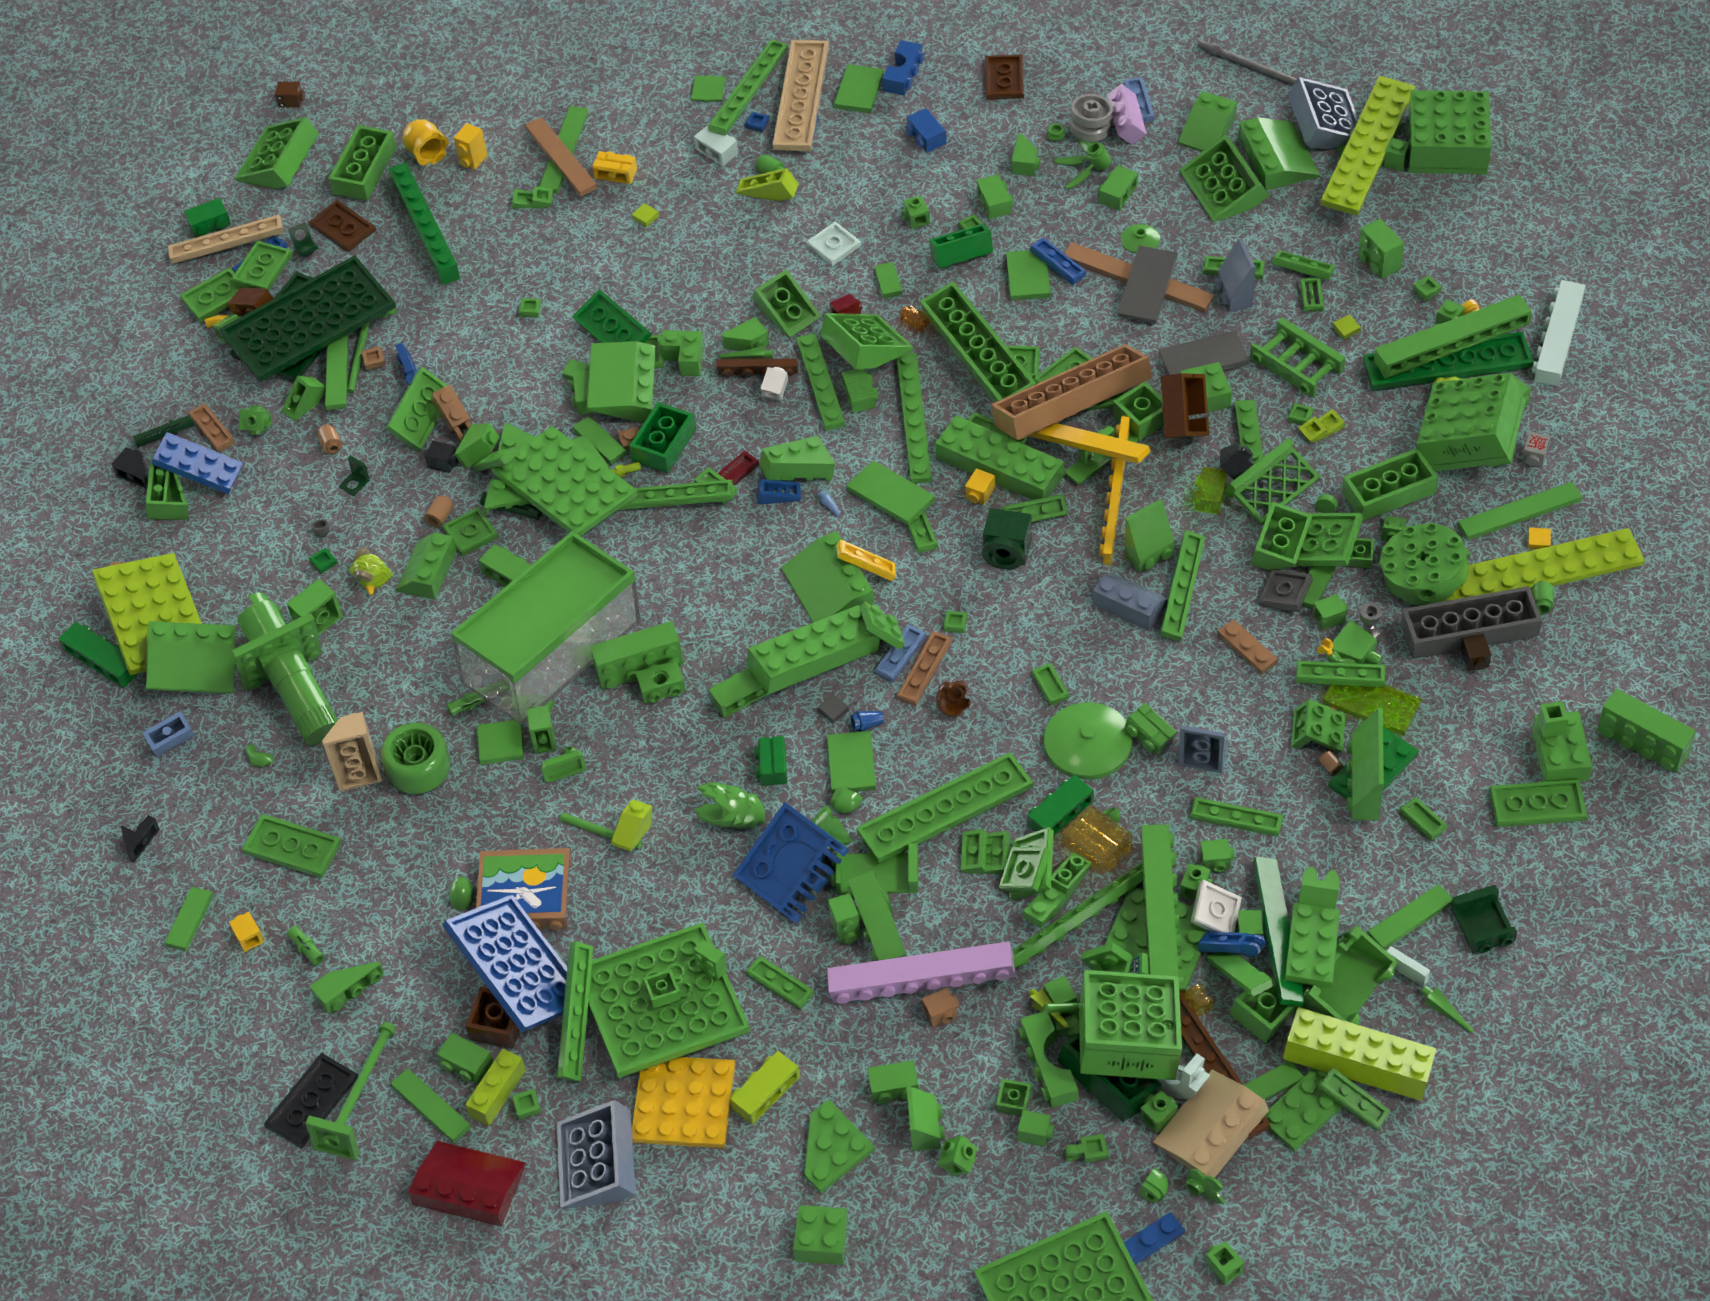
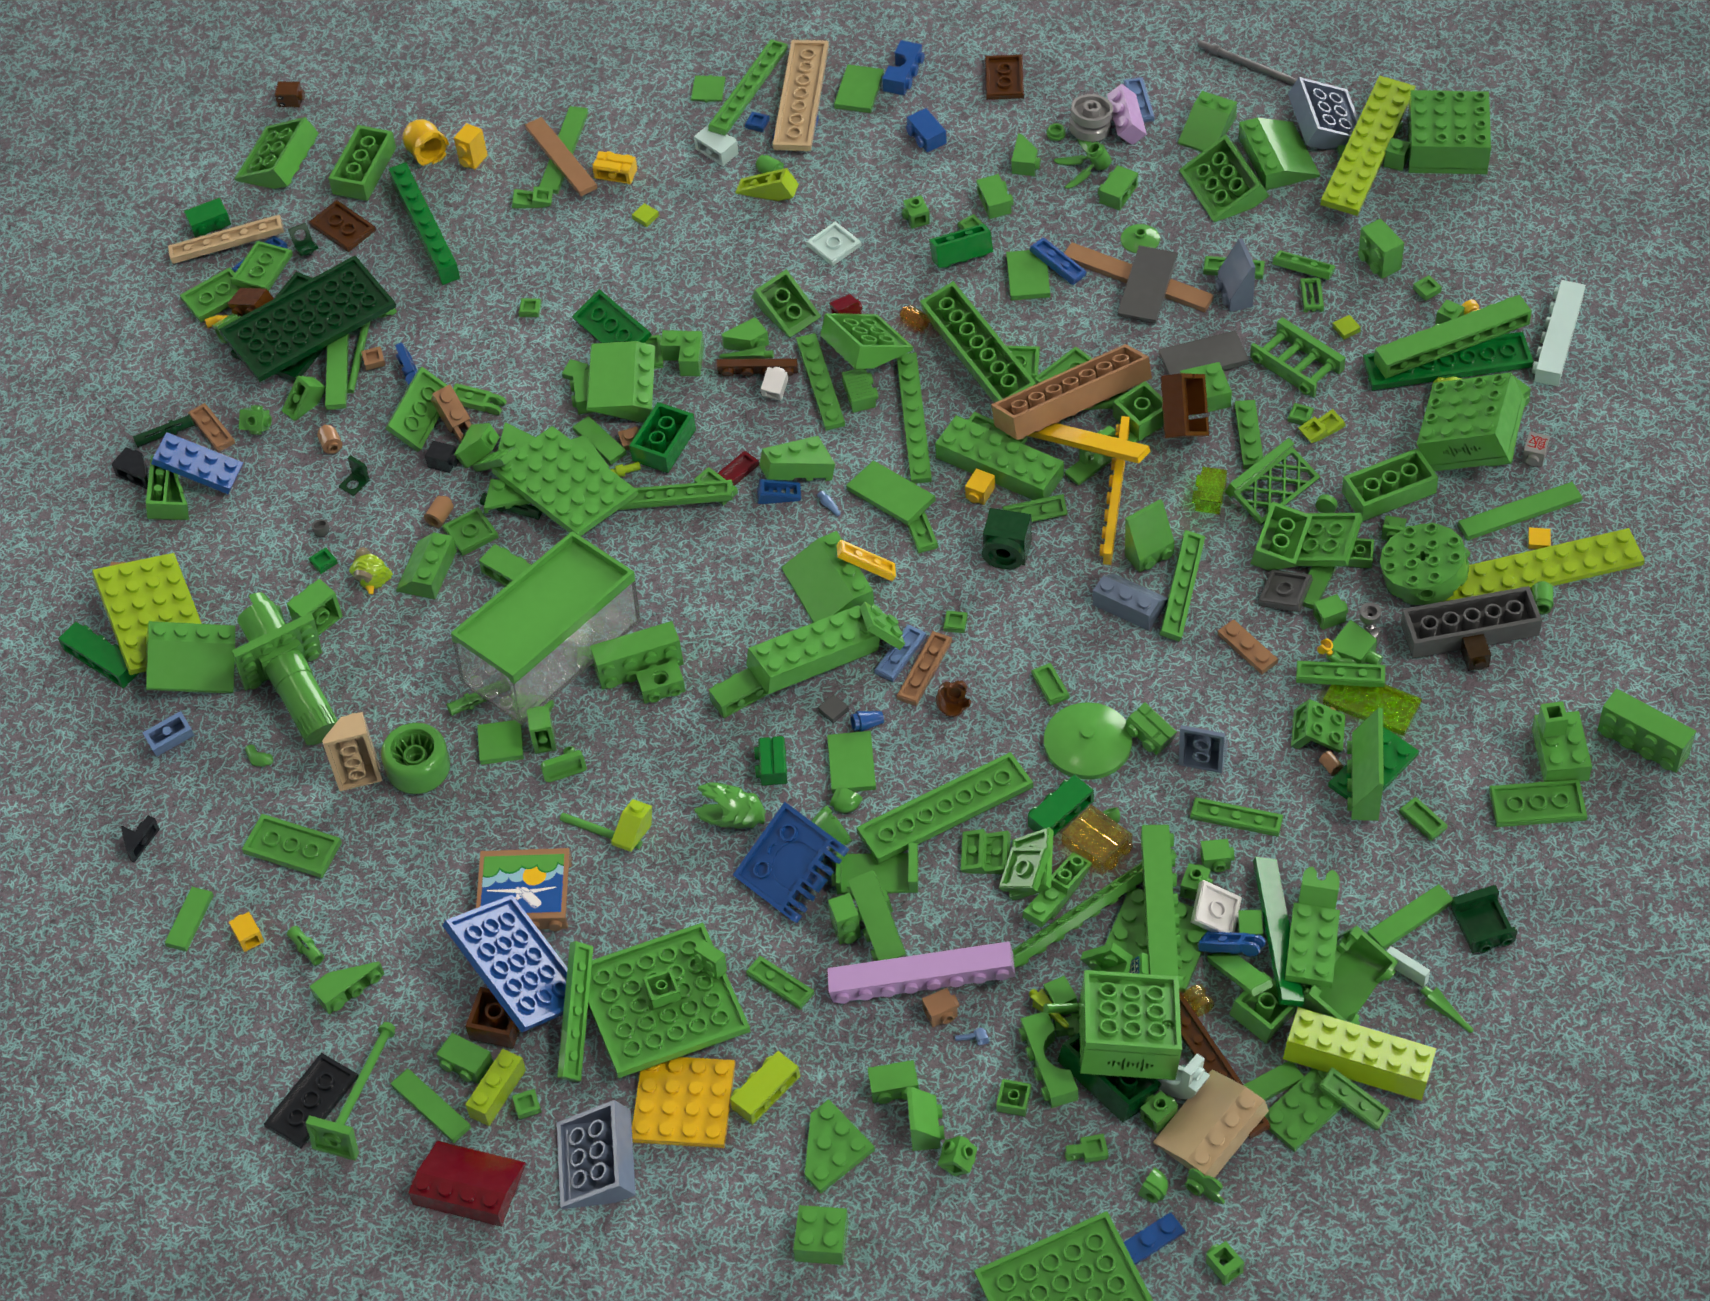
(461, 893): bright green piece -> none
(479, 399): none -> bright green hinge
(888, 280): bright green tile -> none
(979, 1034): none -> medium blue hand
(1035, 1128): bright green brick -> none
(1235, 459): black slope -> none

